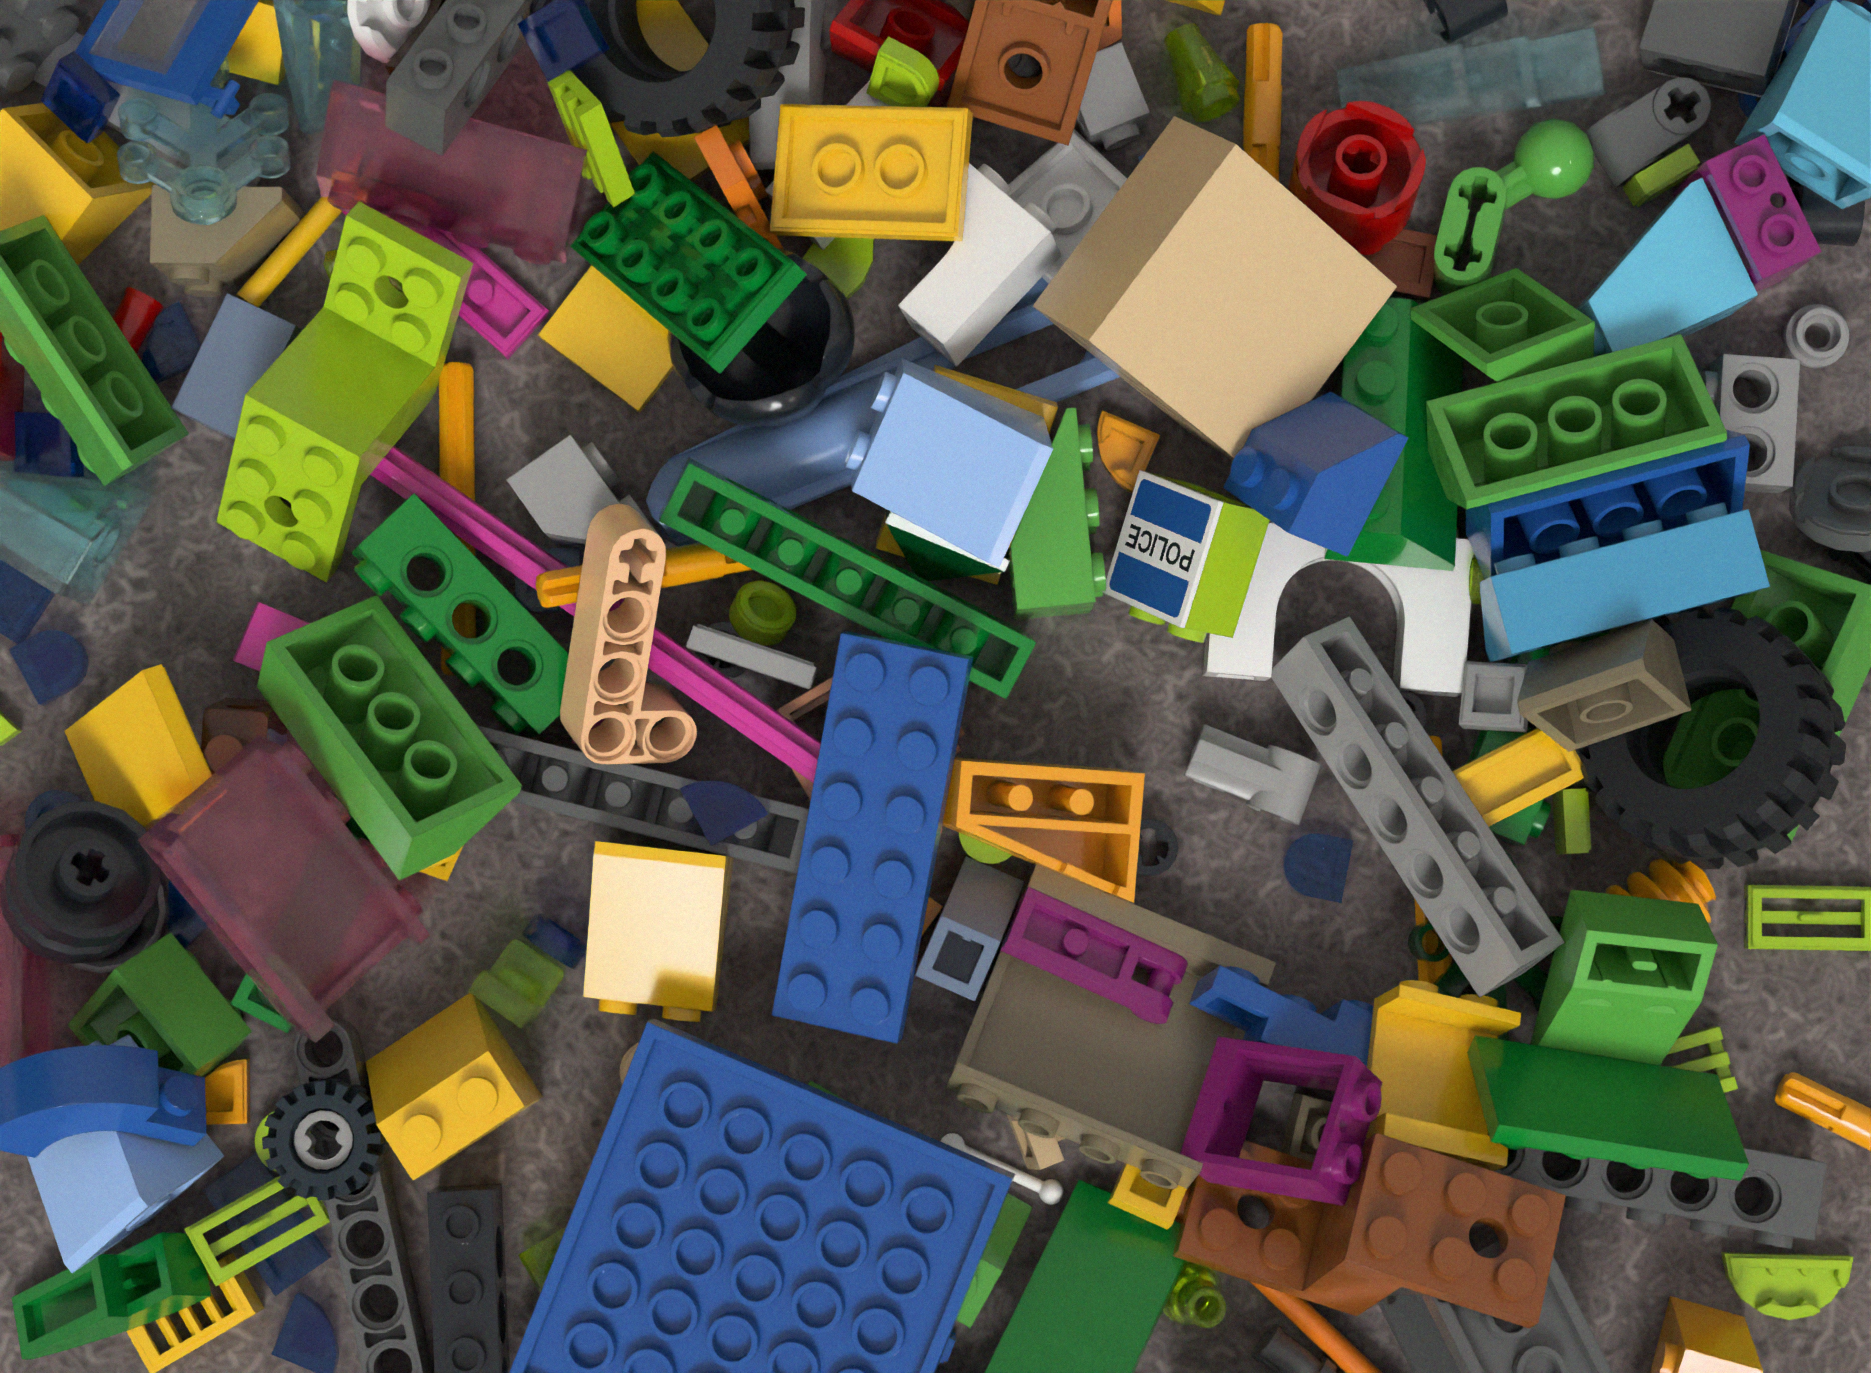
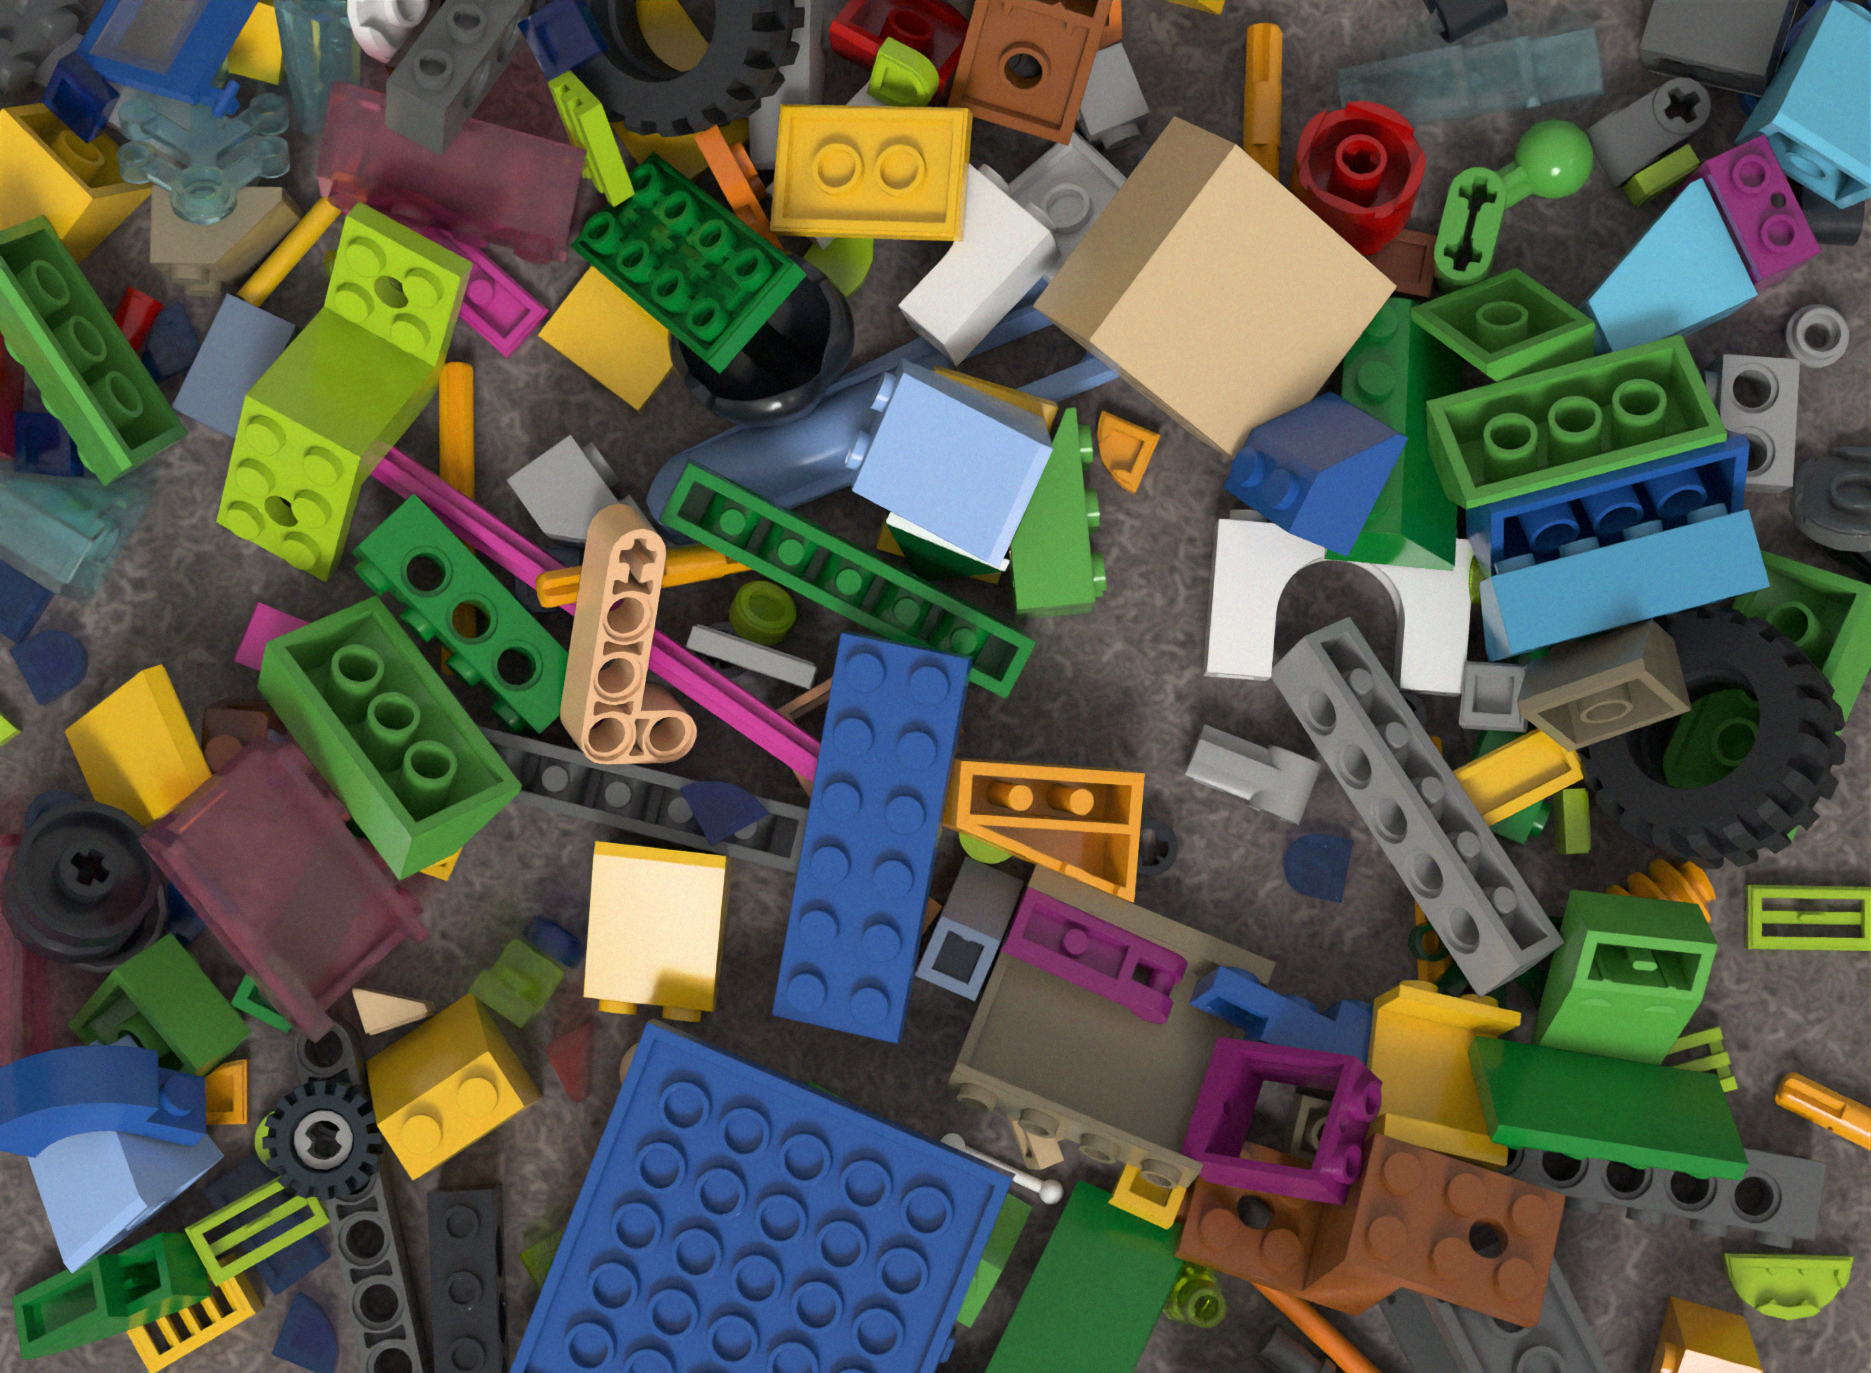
(387, 1010): none -> tan slope
(574, 1061): none -> clear red slope
(1185, 557): piece -> none
(1201, 76): clear neon green cone -> none

